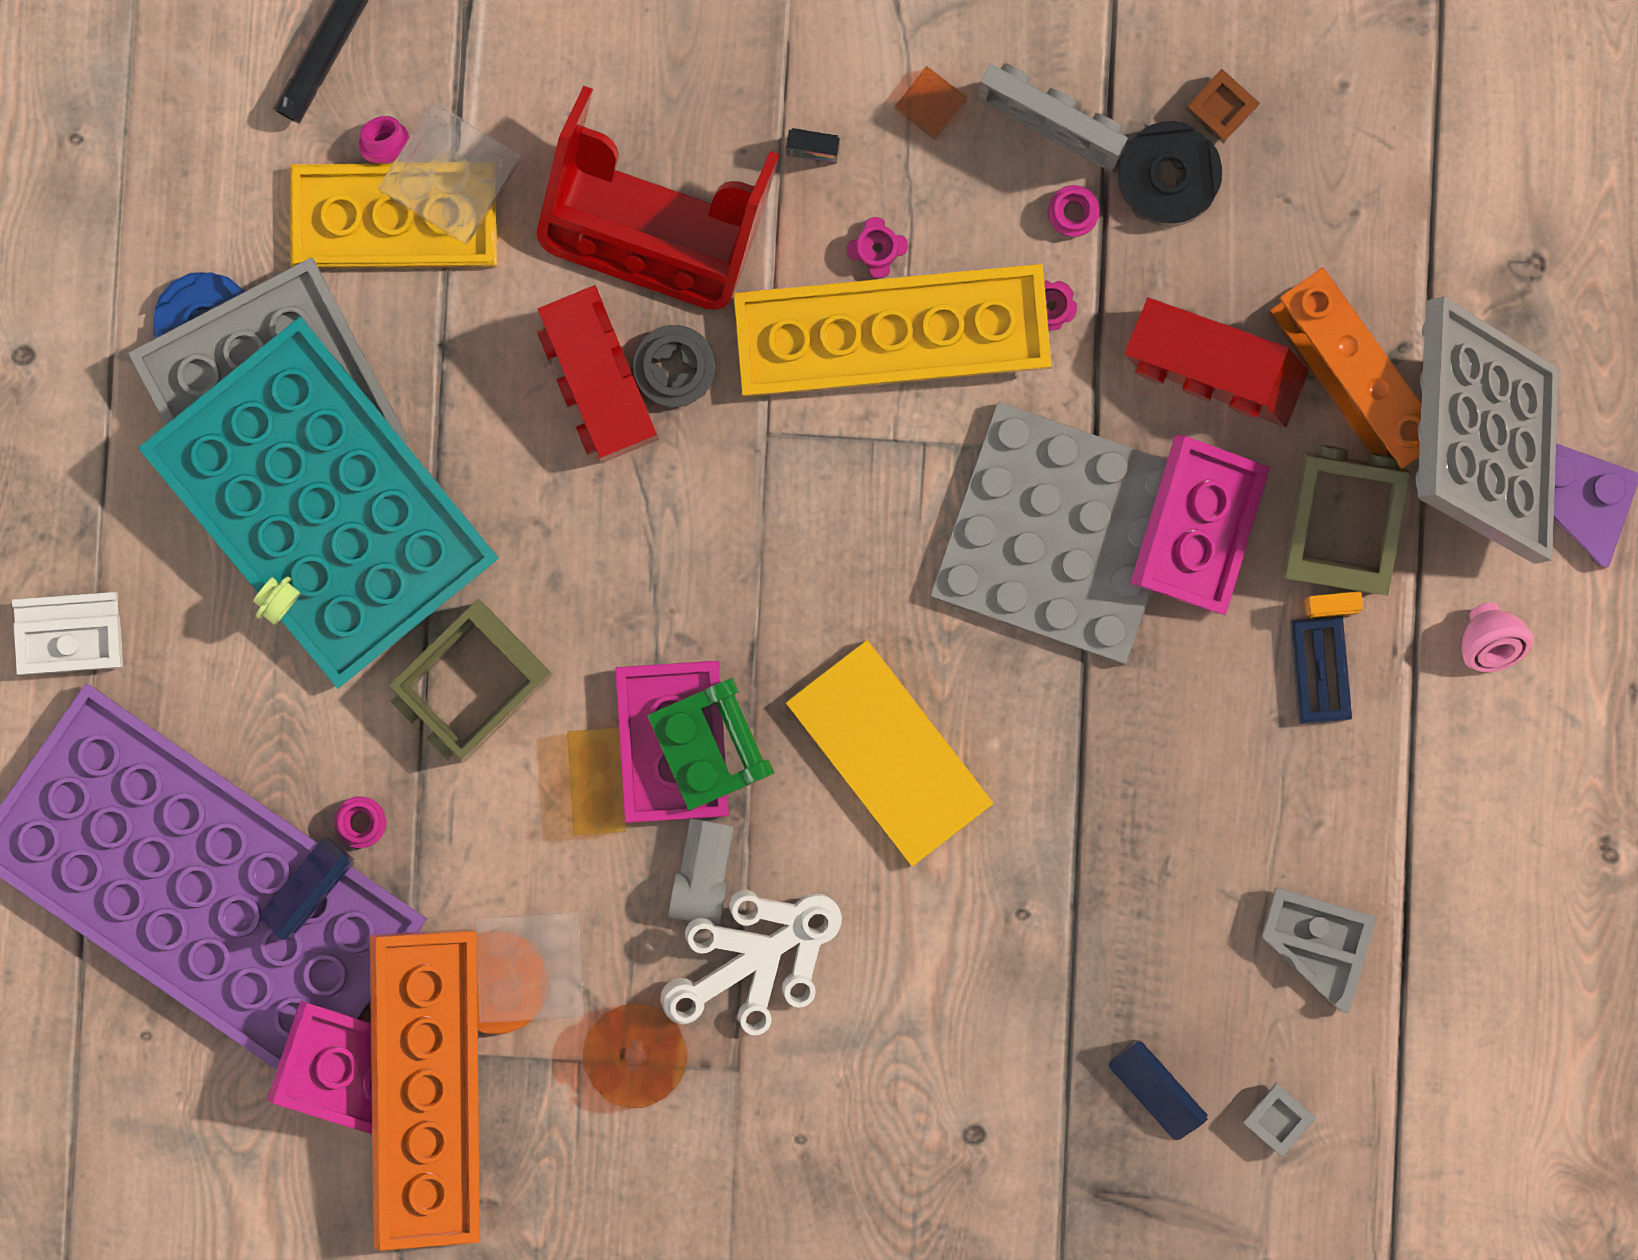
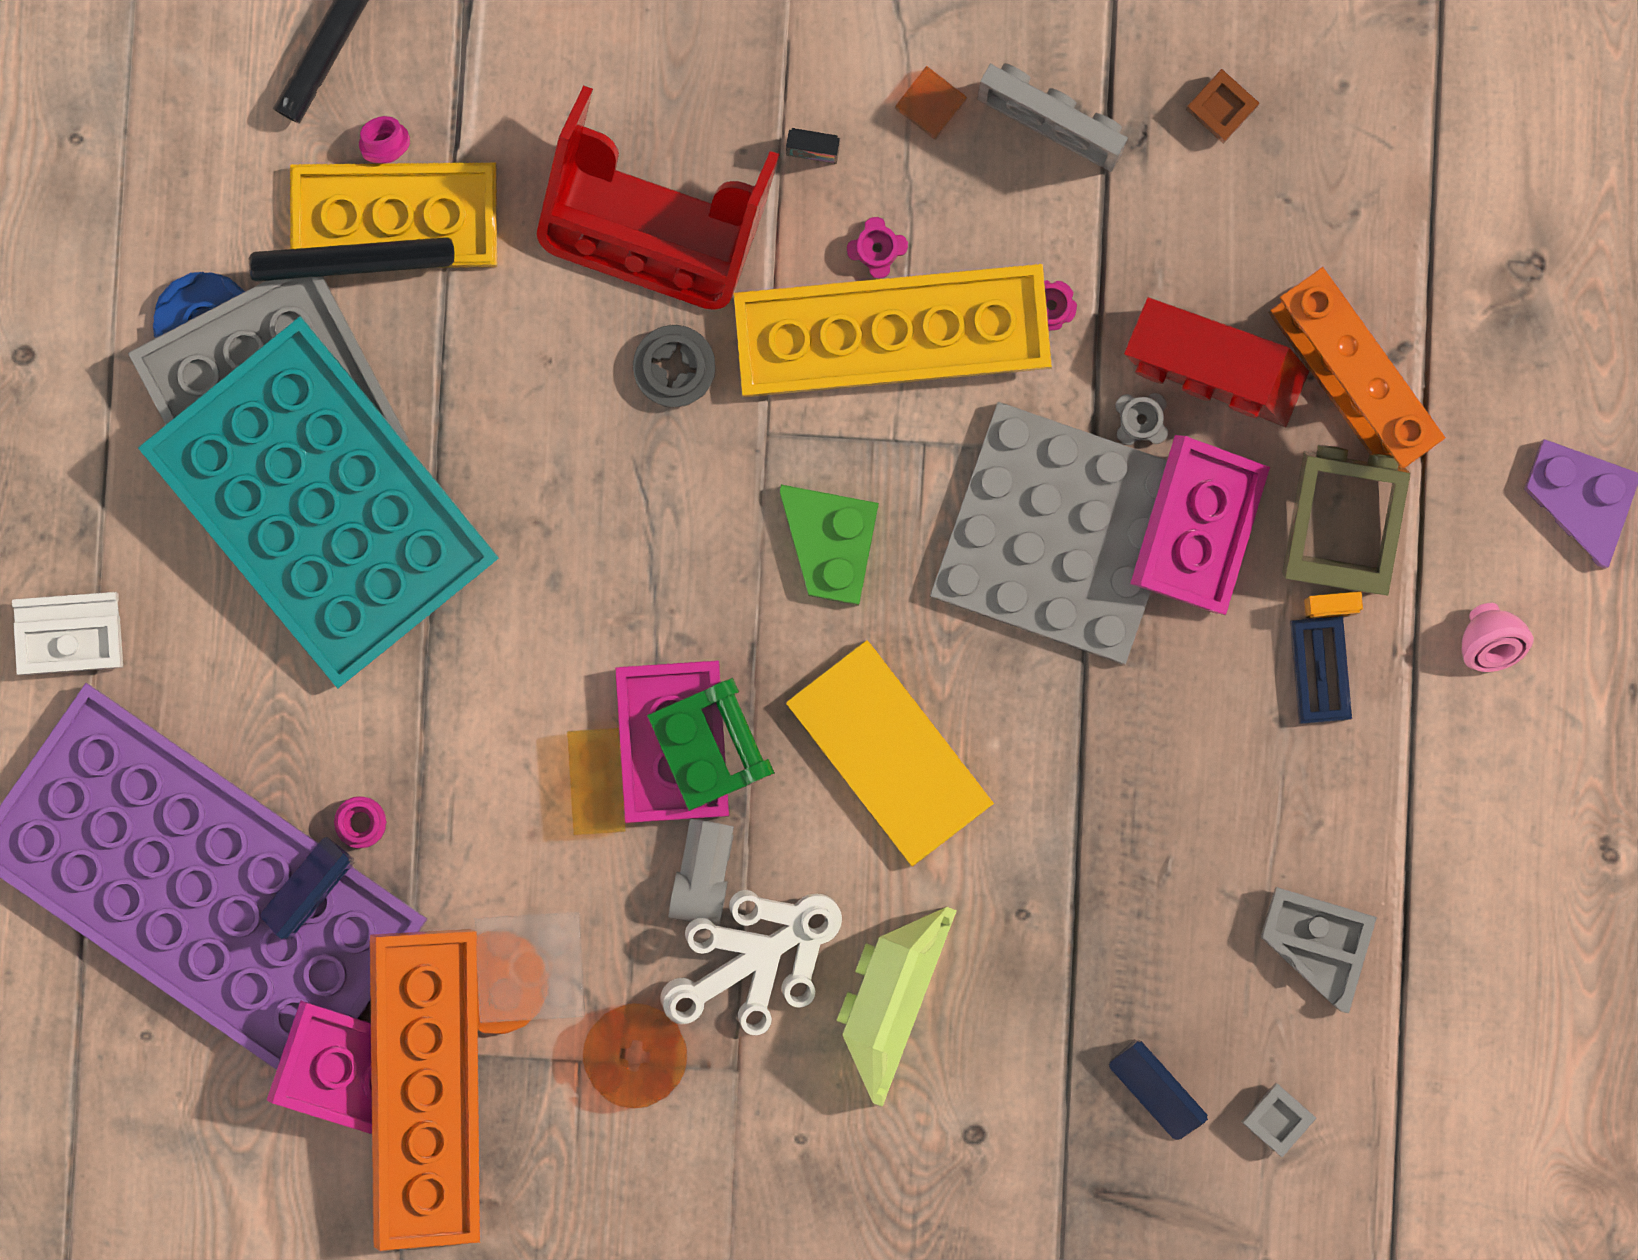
(275, 599): yellowish green plate -> none
(351, 259): none -> black axle
(414, 707): olive window -> none
(449, 173): clear plate -> none
(595, 375): red wedge -> none
(830, 540): none -> bright green wing
(891, 996): none -> yellowish green wedge
(1077, 195): dark pink plate -> none
(1149, 406): none -> light grey plate
(1188, 151): black plate -> none
(1487, 431): light grey plate -> none

